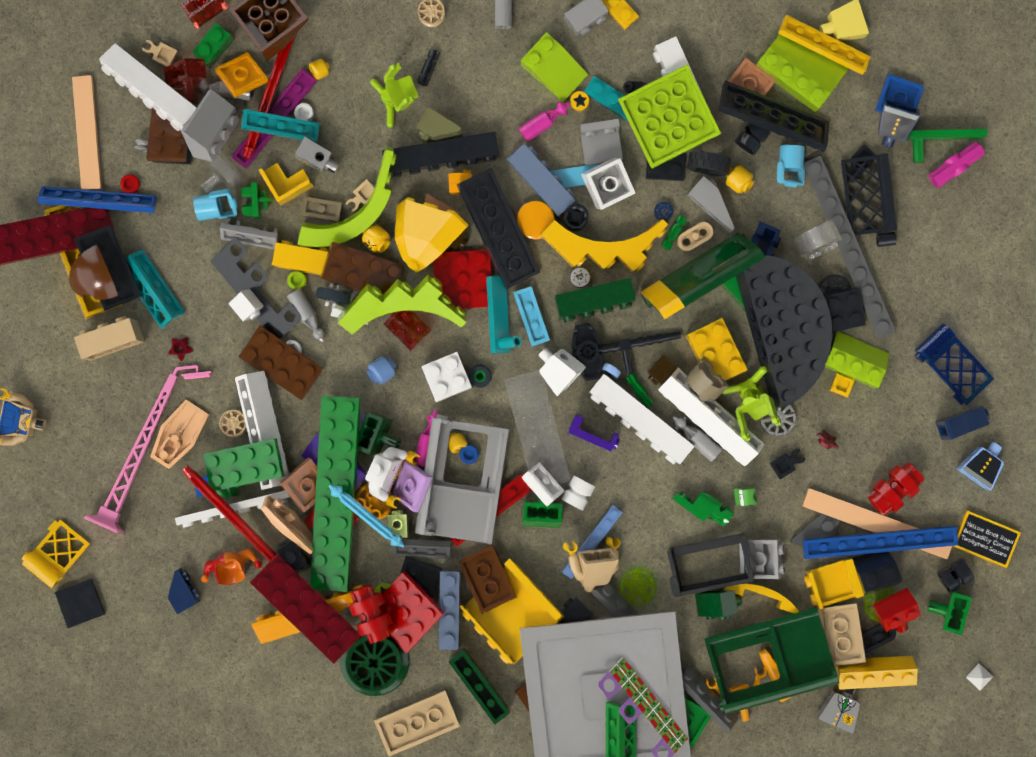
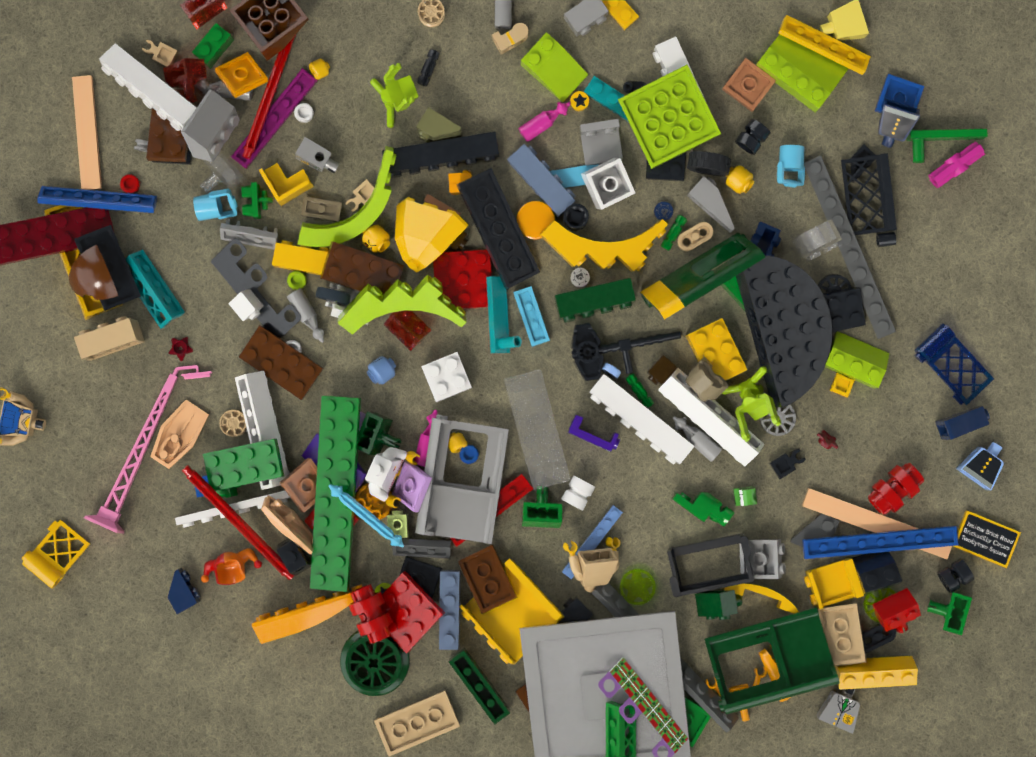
(79, 603): black tile -> none
(279, 125): teal plate -> none
(305, 608): dark red plate -> none
(486, 376): black wheel -> none
(511, 38): none -> tan leg
(542, 484): white slope -> none
(560, 369): white torso -> none
(774, 116): black plate -> none
(979, 676): white slope -> none

